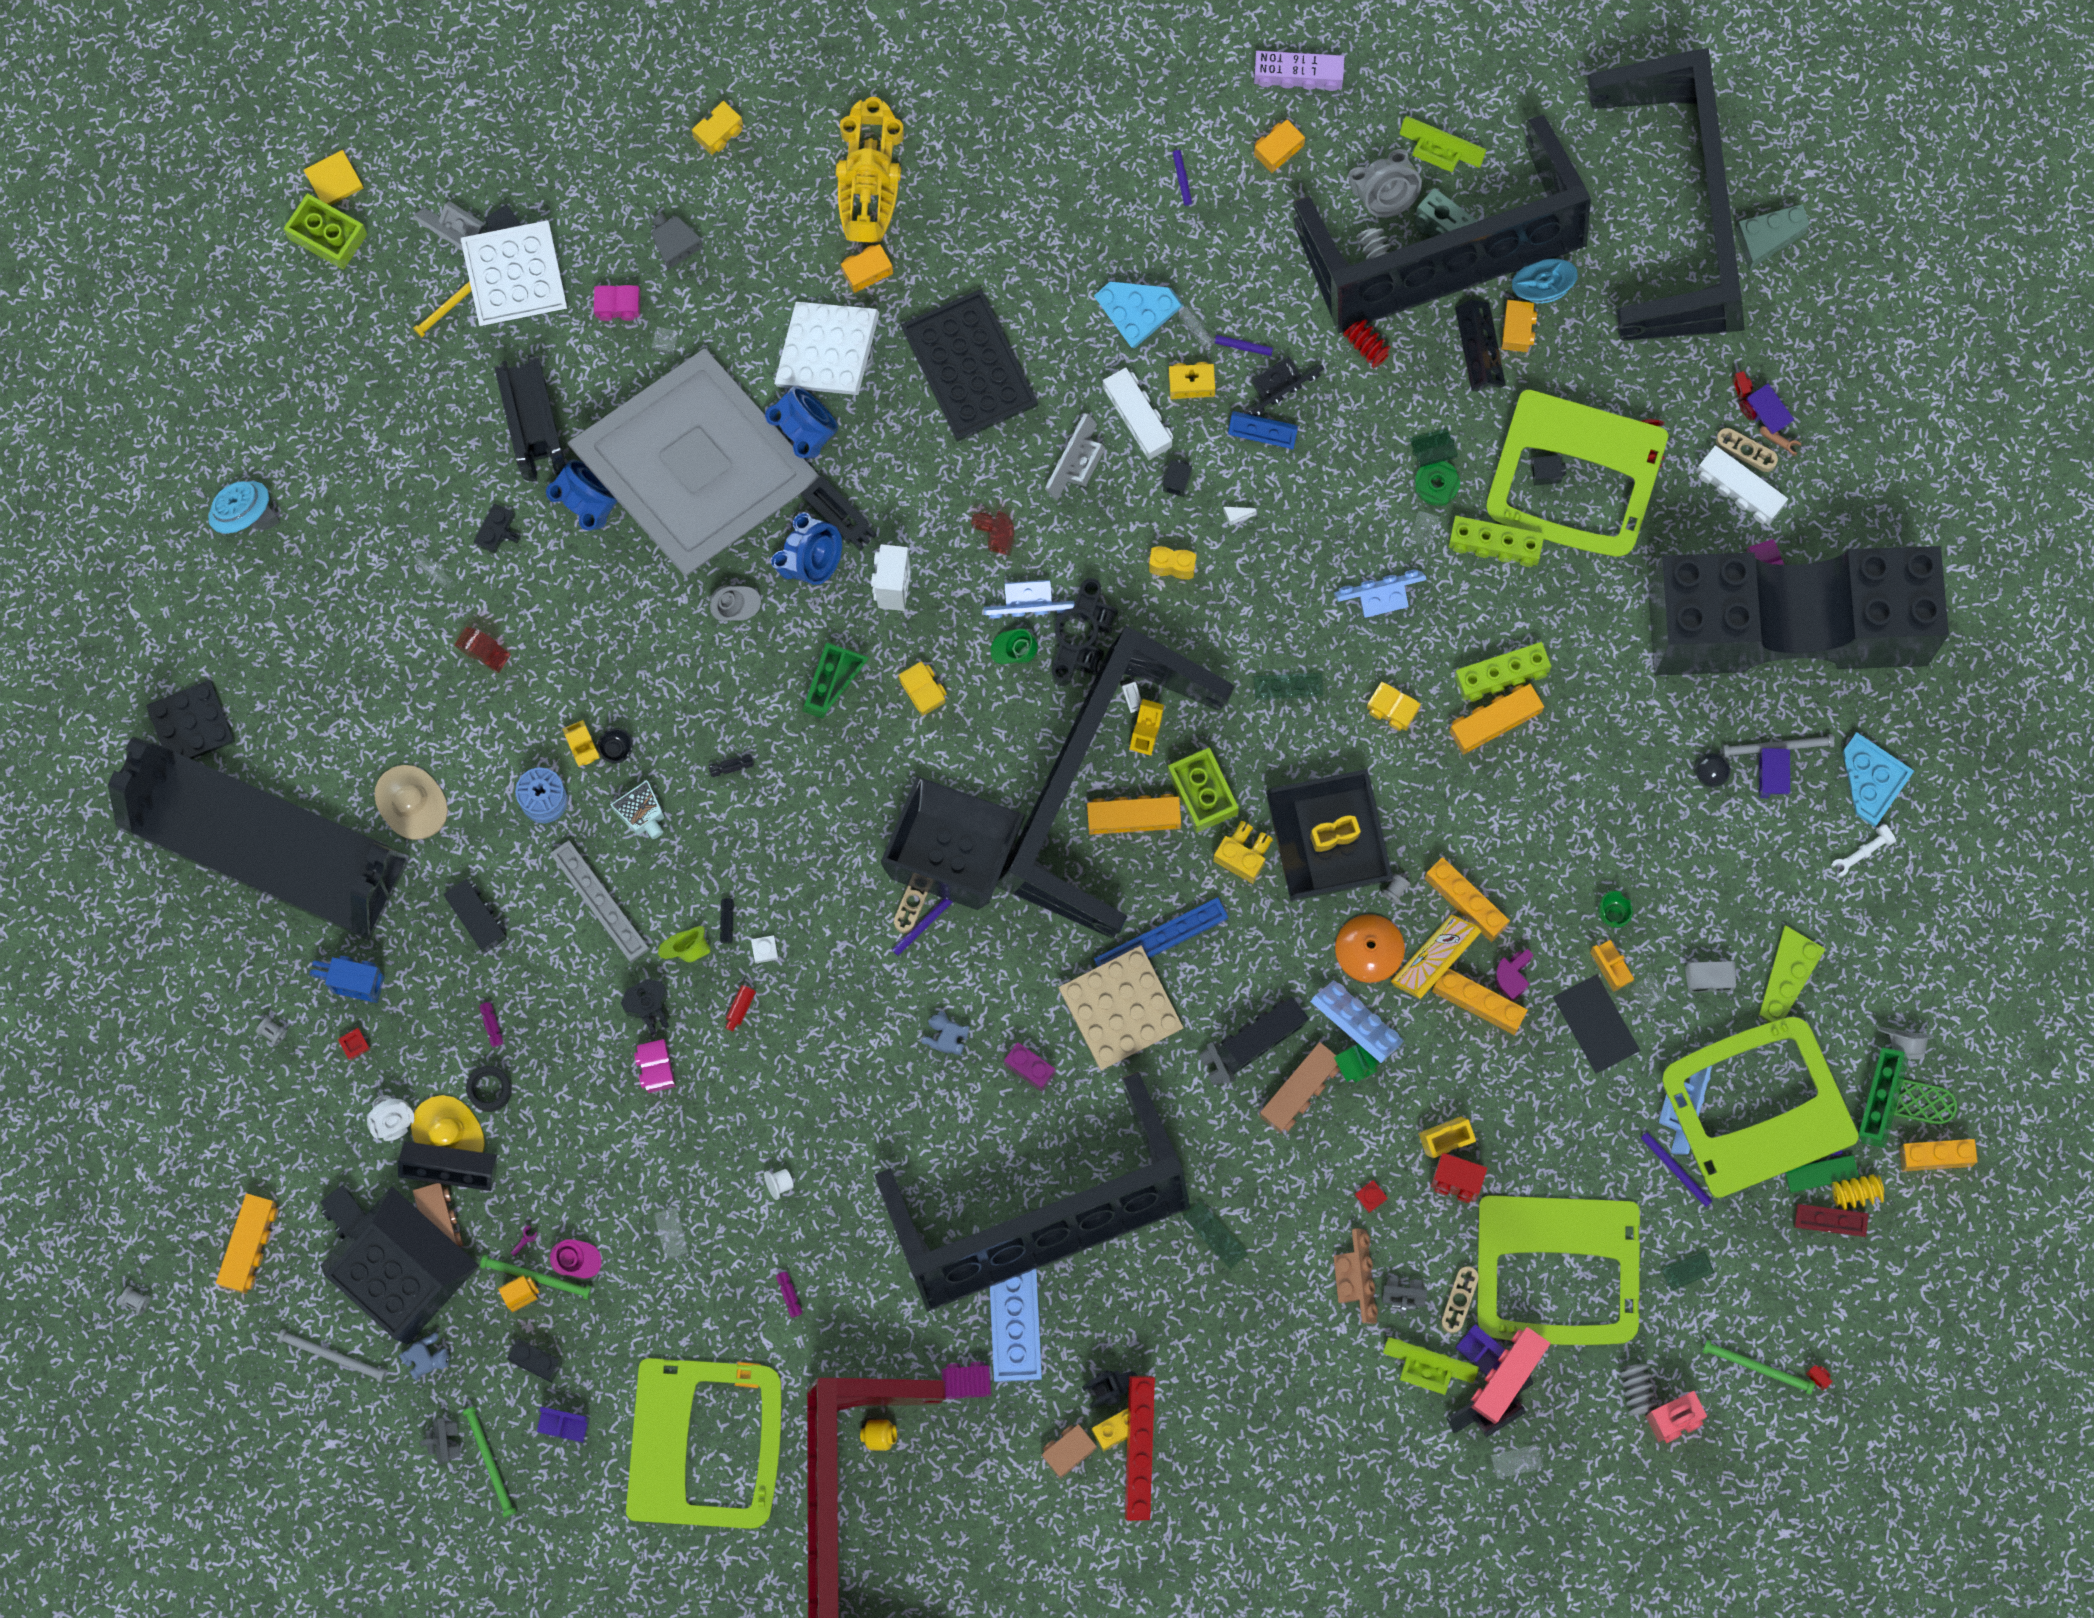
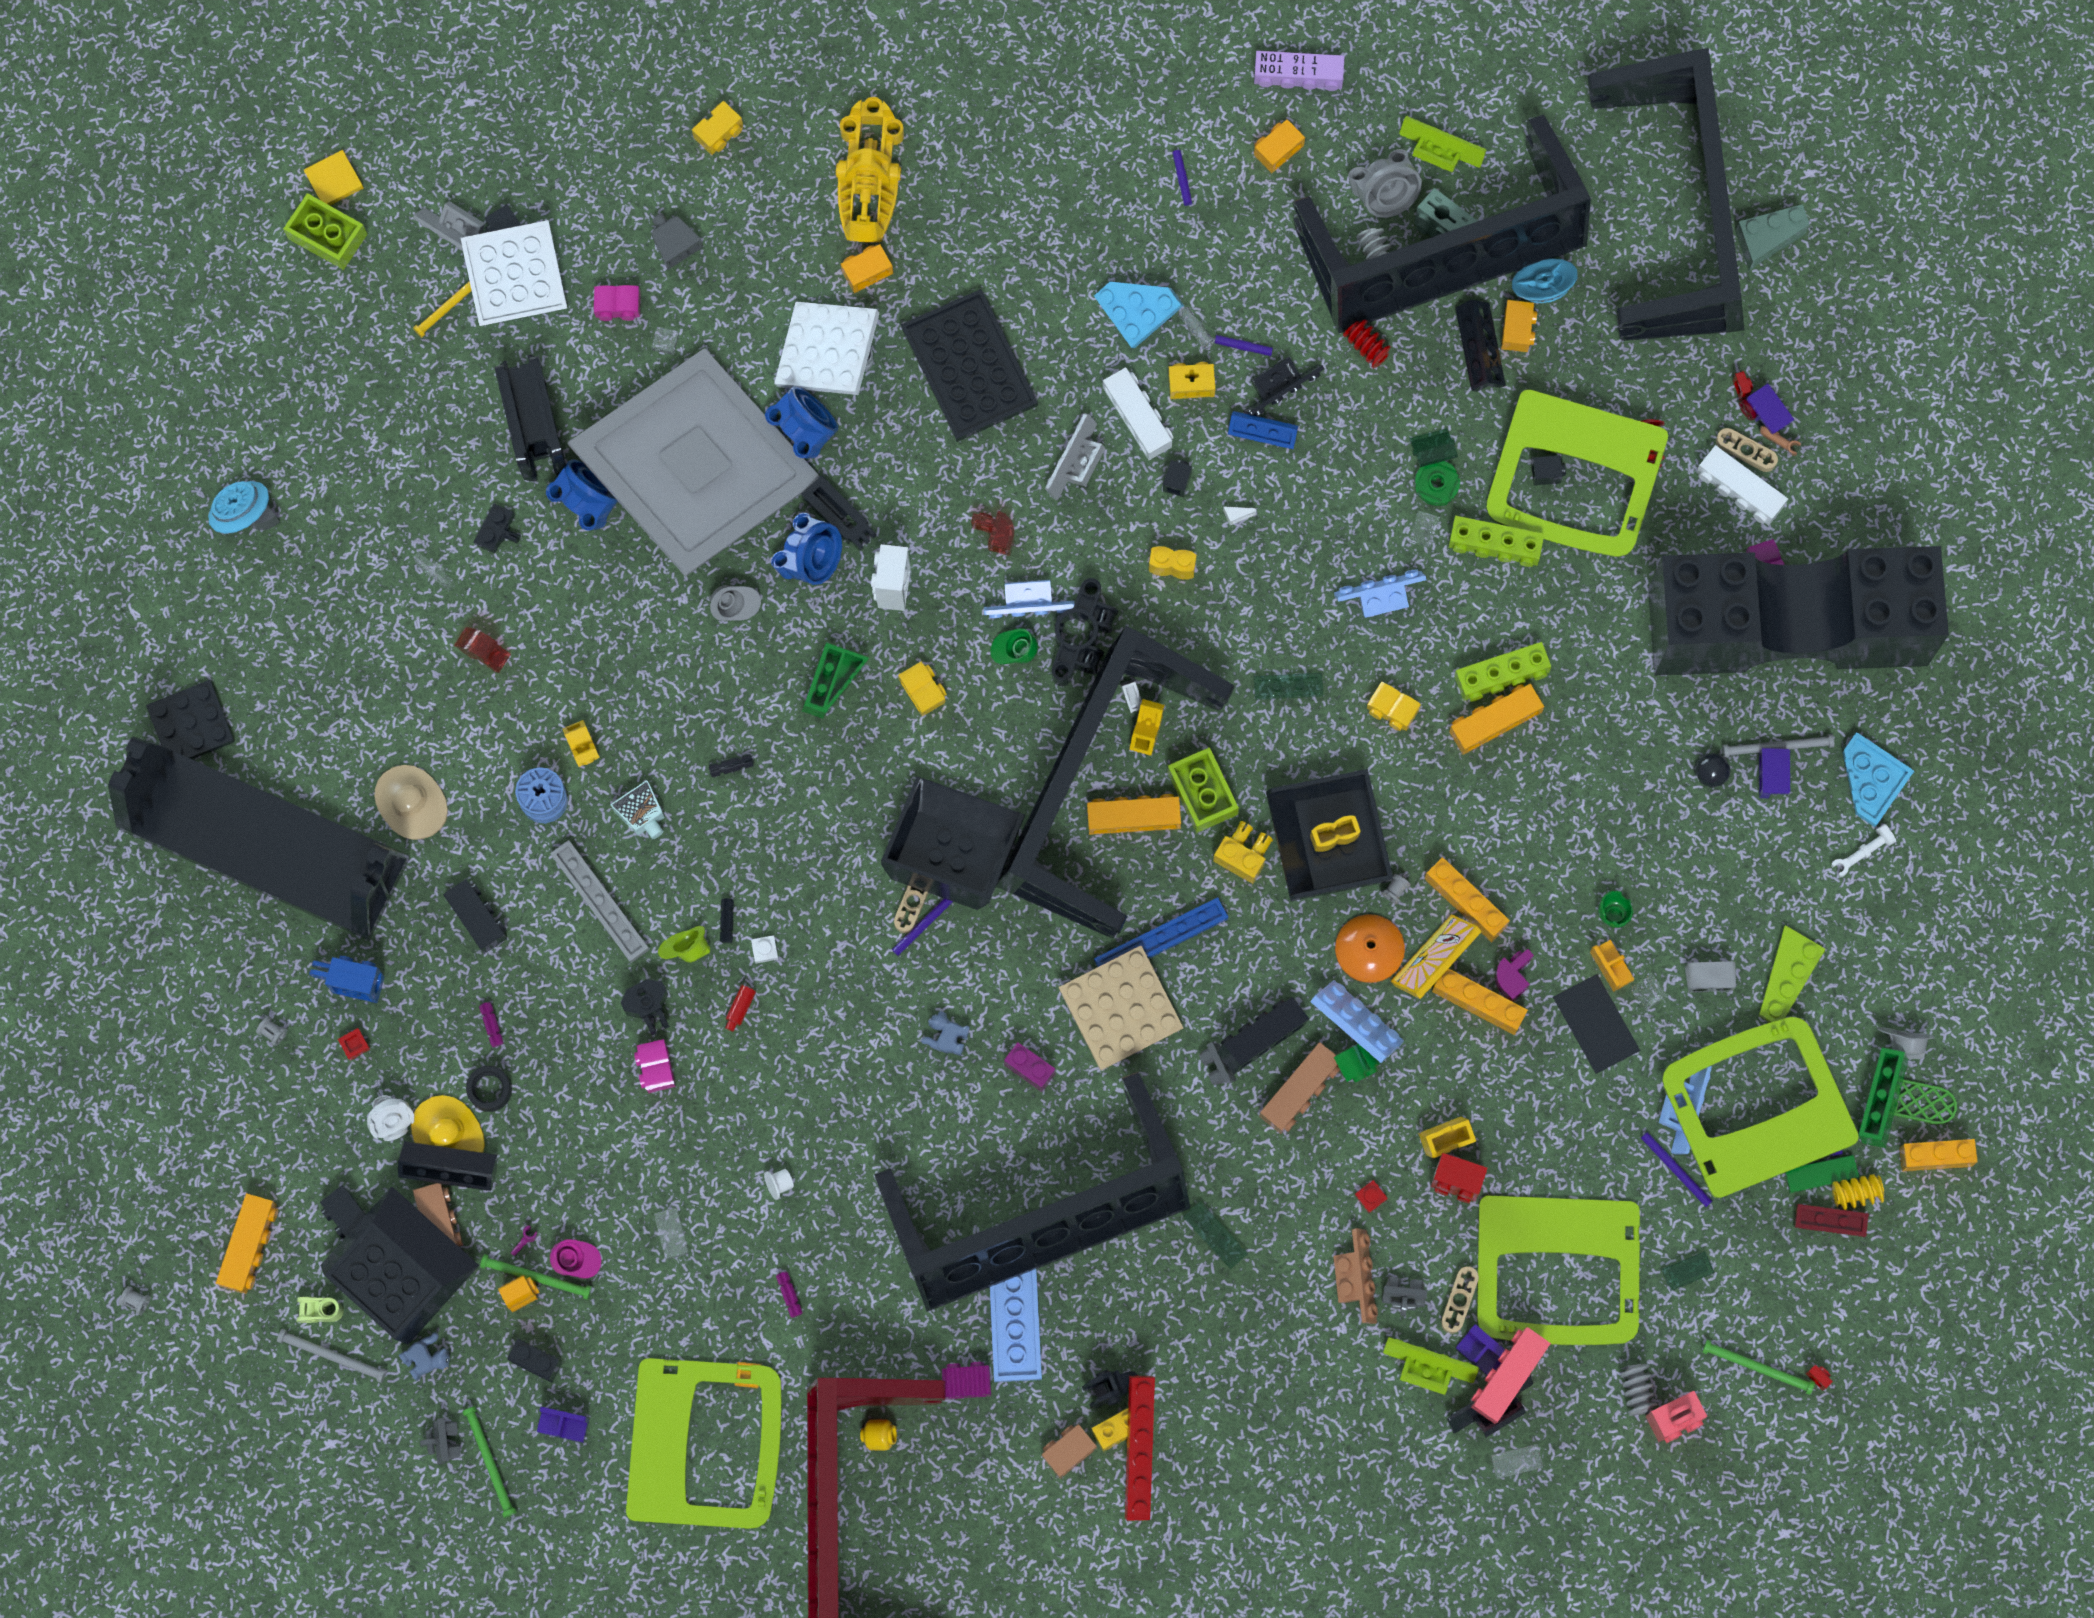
(314, 1310): none -> yellowish green piece
(615, 745): black hair -> none

